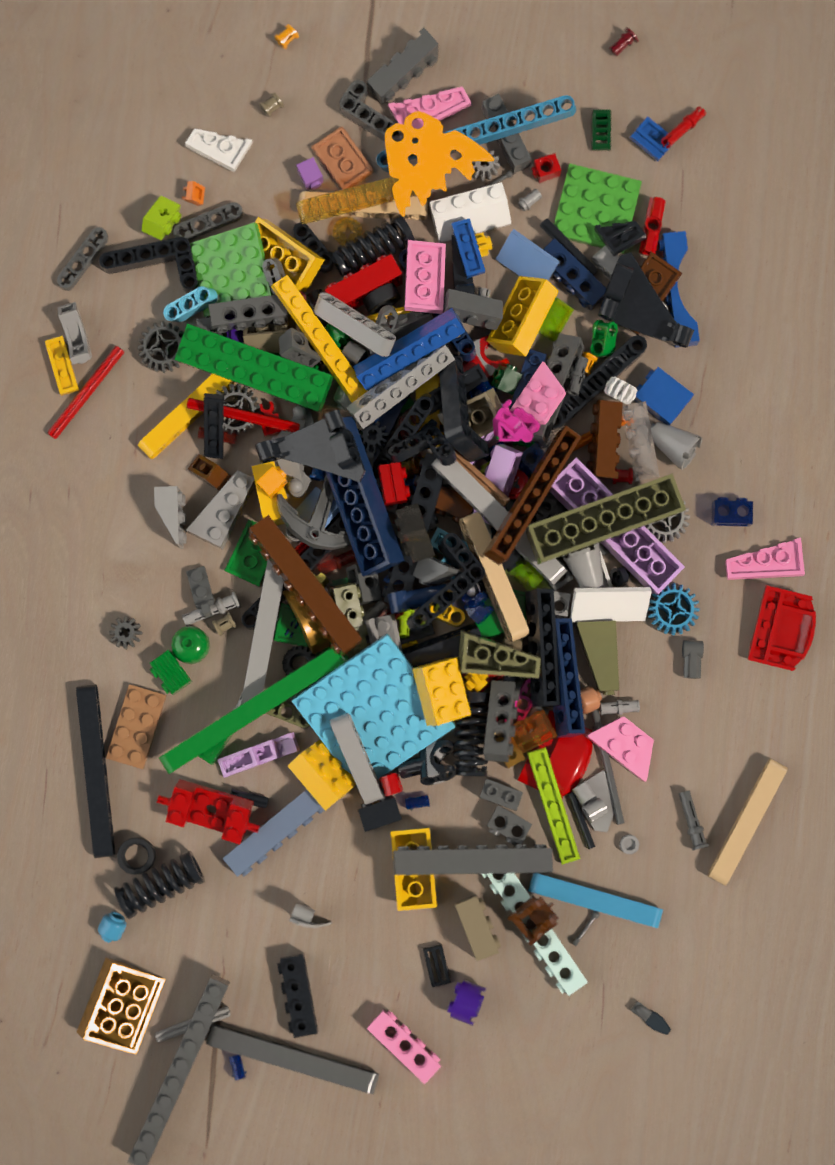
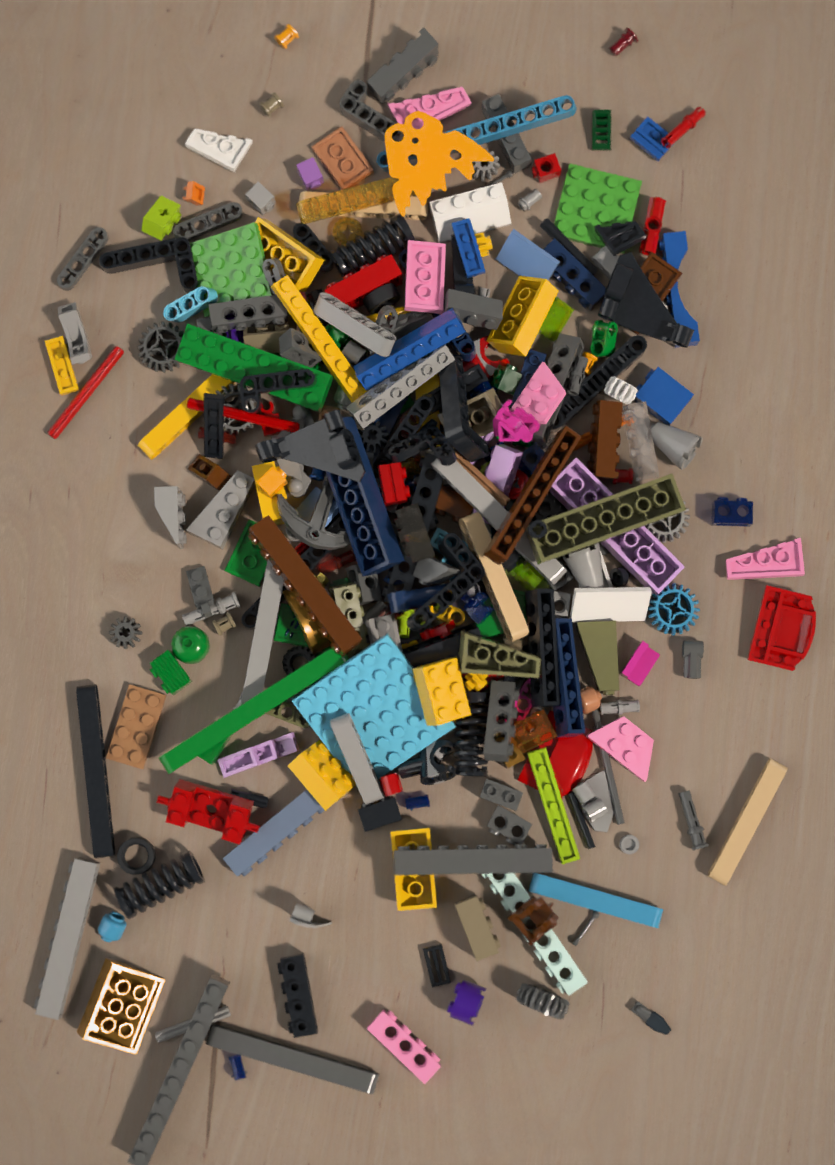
(67, 939): none -> light grey brick
(260, 198): none -> light grey brick
(278, 385): none -> black beam
(440, 630): none -> red plate
(533, 525): none -> black bush
(542, 1001): none -> dark grey gear
(640, 664): none -> dark pink panel

